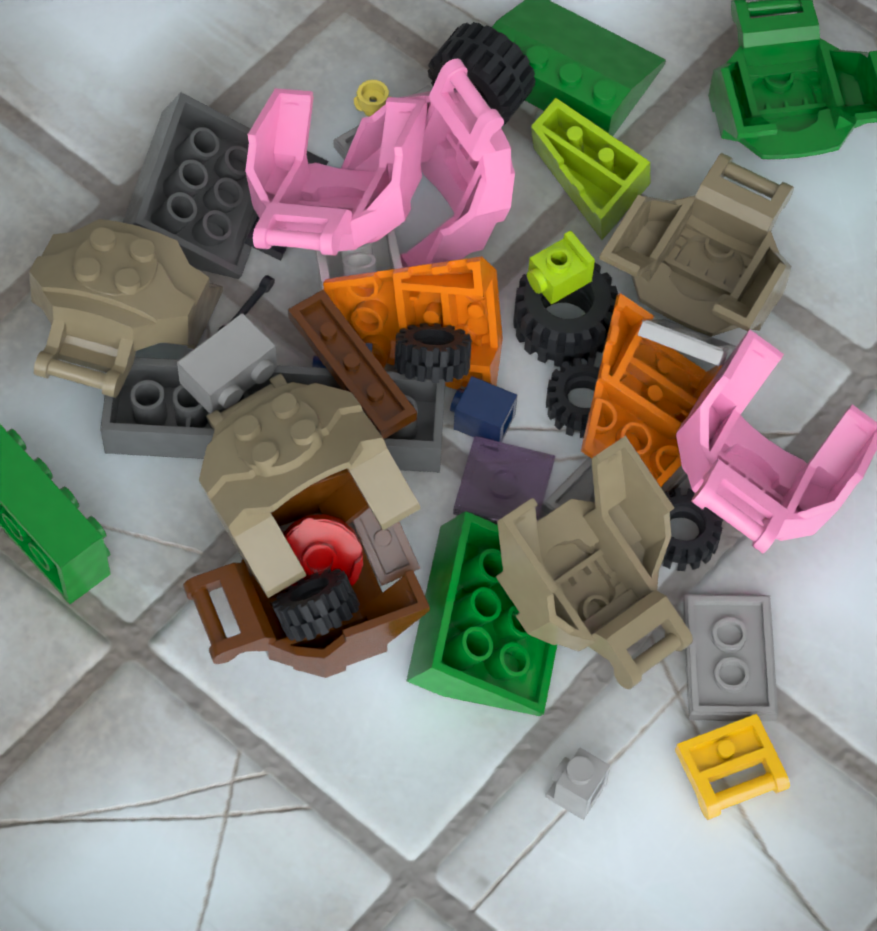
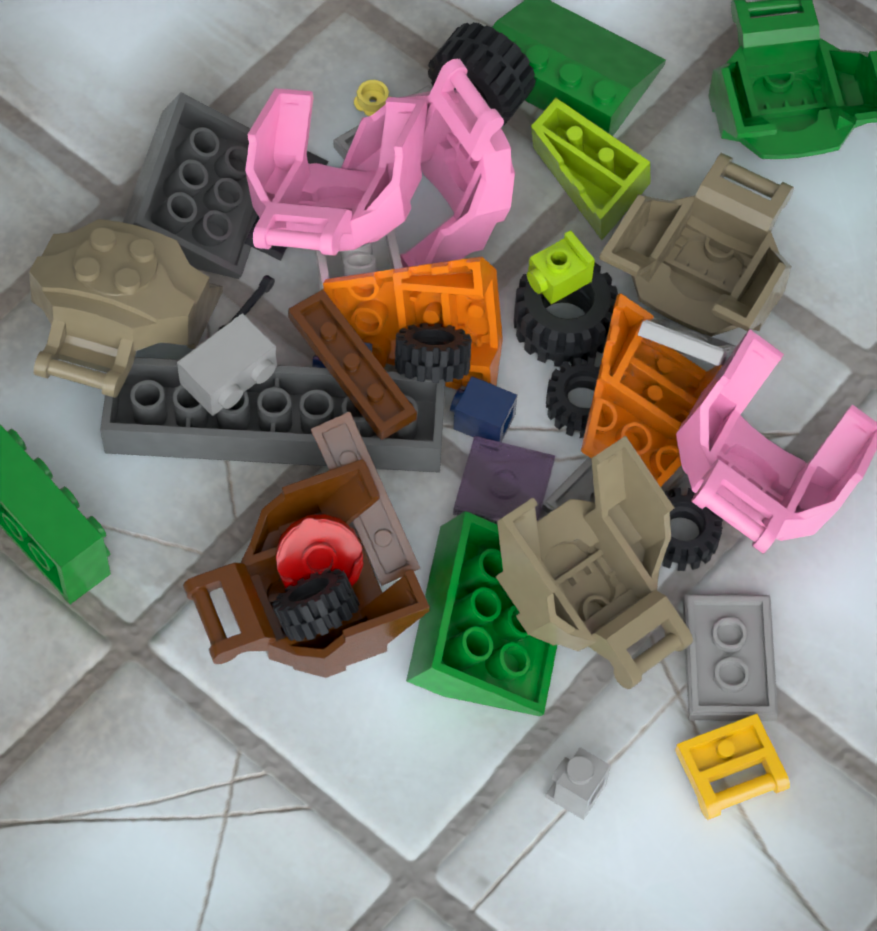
(280, 446): dark tan piece -> none

